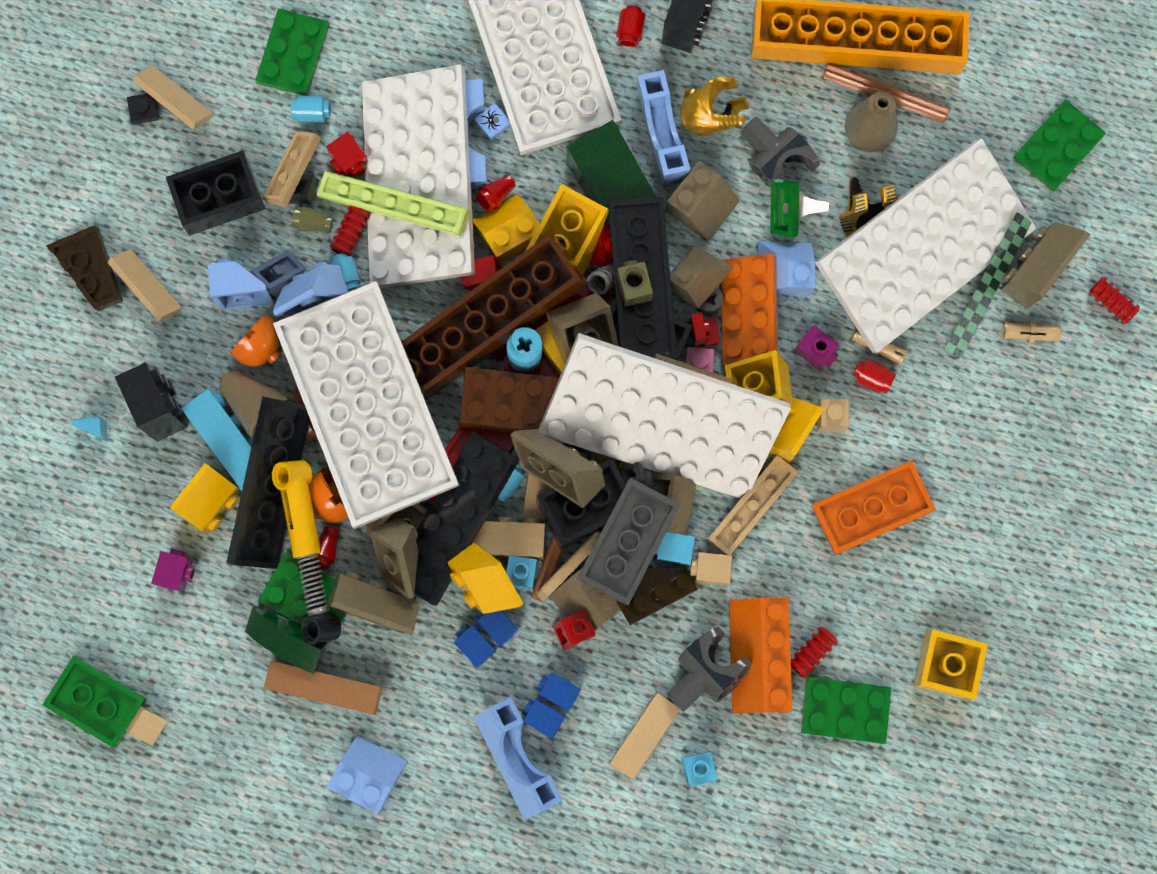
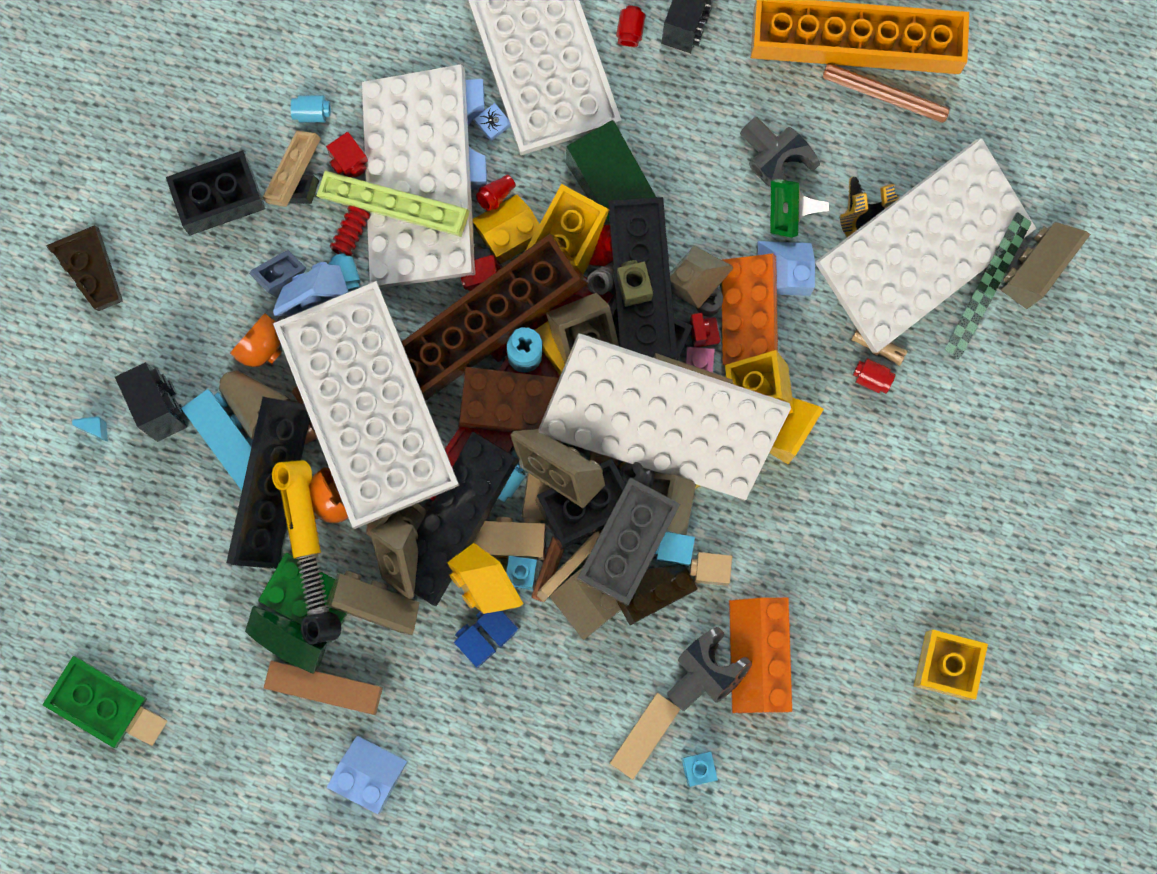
(142, 109): black plate -> none
(144, 285): tan tile -> none
(172, 97): tan tile -> none
(173, 570): magenta brick -> none
(206, 499): yellow slope -> none
(235, 286): light blue slope -> none
(292, 52): green plate -> none
(310, 220): olive cone -> none
(328, 544): red cone -> none
(502, 733): light blue arch -> none
(556, 691): blue piece -> none
(574, 630): red bracket -> none
(659, 119): light blue arch -> none
(697, 110): pearl gold piece -> none
(702, 201): dark tan slope -> none
(752, 506): tan plate -> none
(813, 652): red piece -> none
(817, 348): magenta brick -> none
(834, 416): tan brick -> none
(846, 710): green plate -> none
(872, 123): dark tan cone -> none
(873, 507): orange plate -> none
(1031, 332): tan pin -> none
(1059, 145): green plate -> none
(1114, 300): red piece -> none

